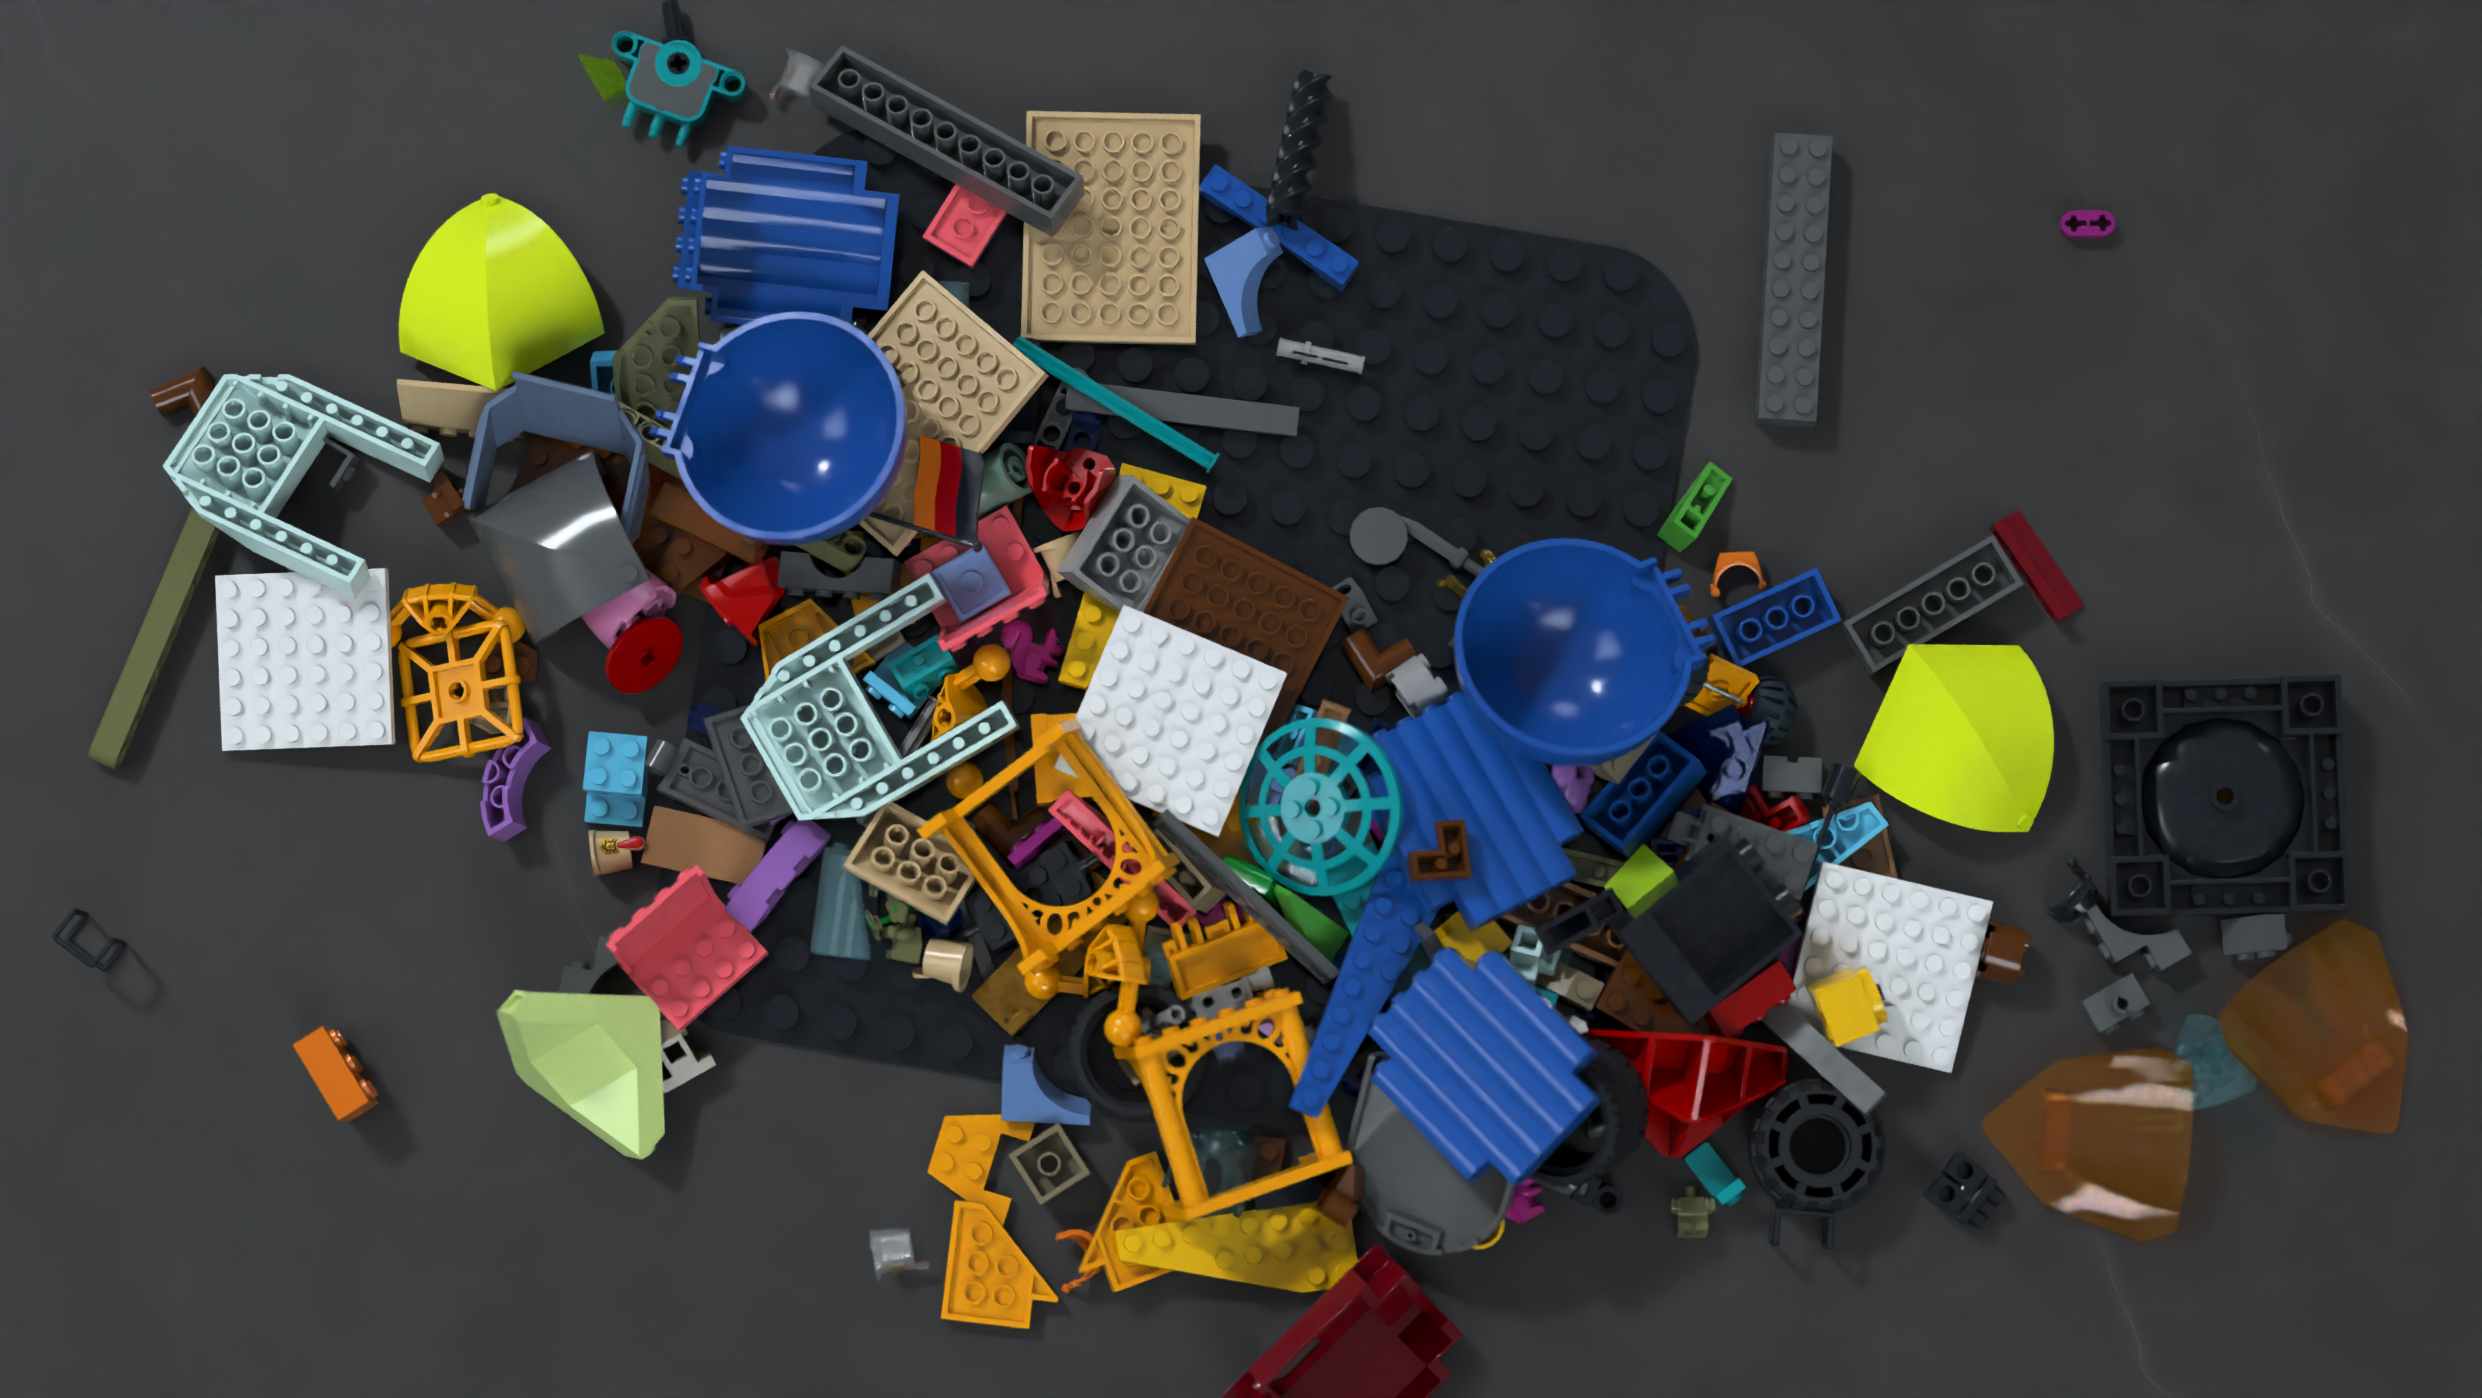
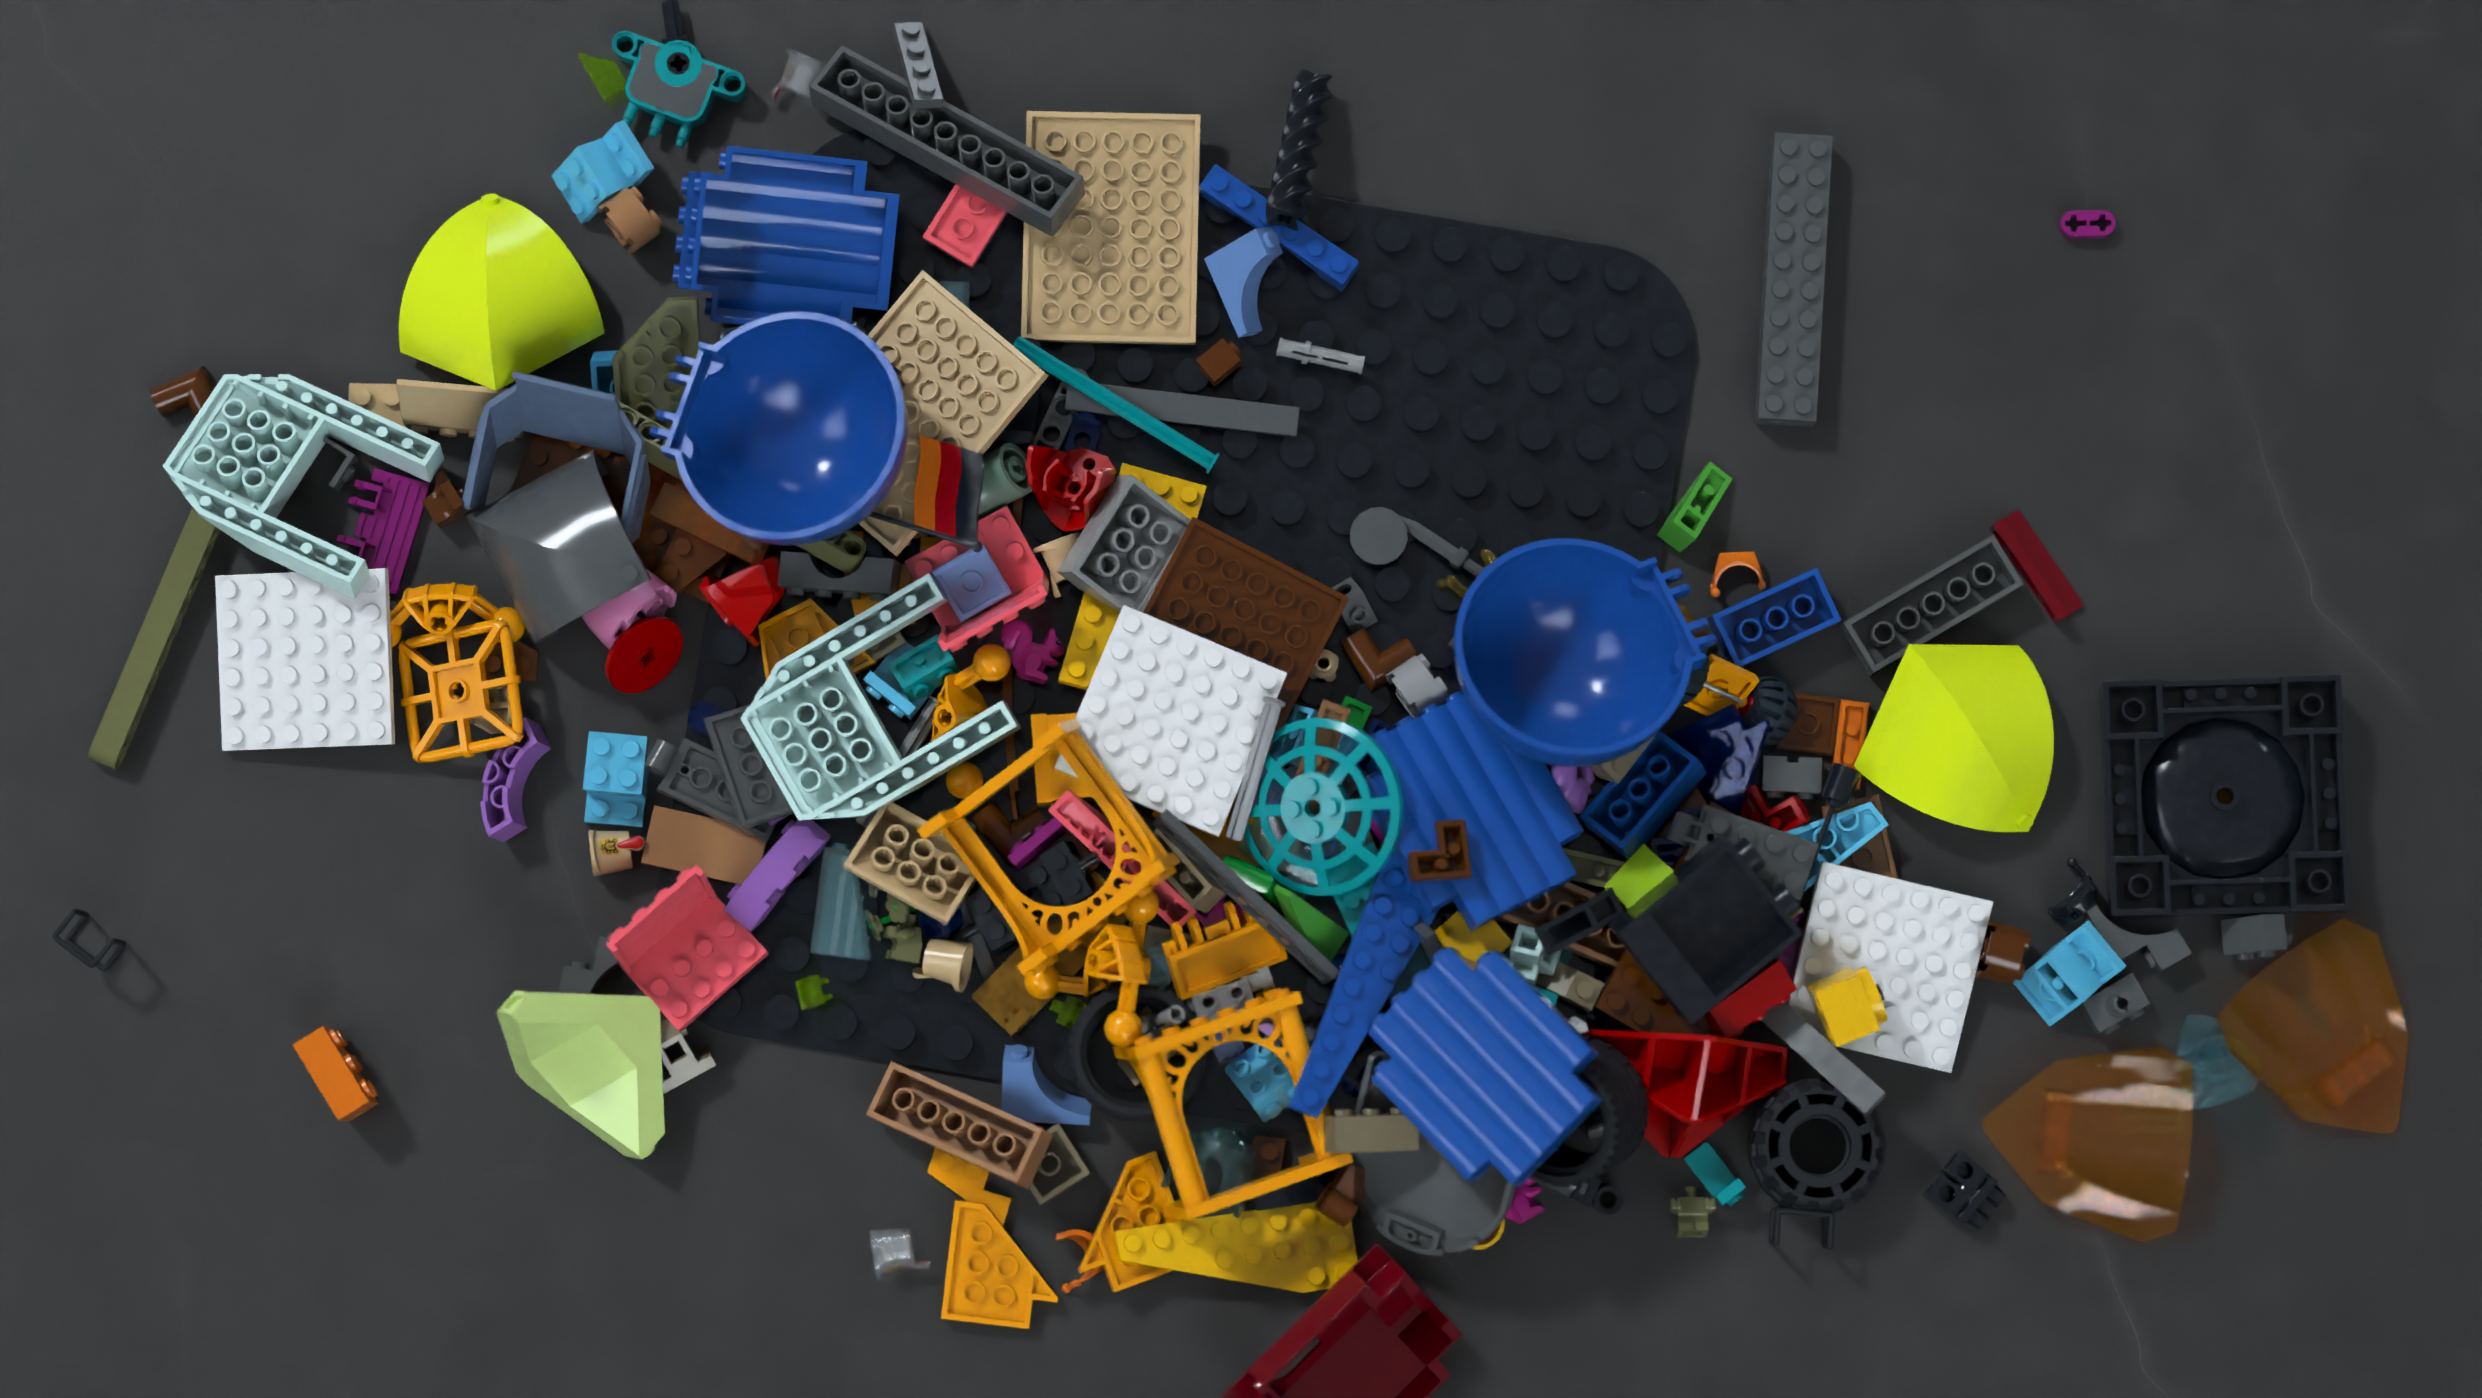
(377, 398): none -> tan wing
(392, 527): none -> magenta hinge
(601, 170): none -> medium azure bracket
(630, 219): none -> medium nougat brick
(810, 991): none -> clear neon green tile
(917, 65): none -> plate
(959, 1125): none -> medium nougat brick
(1067, 1011): none -> clear neon green tile
(1219, 361): none -> reddish brown brick
(1254, 767): none -> light grey axle
(1262, 1080): none -> medium azure bracket
(1328, 673): none -> tan brick
(1359, 712): none -> green plate
(1369, 1131): none -> dark tan brick
(1814, 726): none -> reddish brown tile
(1851, 733): none -> orange tile
(2069, 973): none -> medium azure bracket

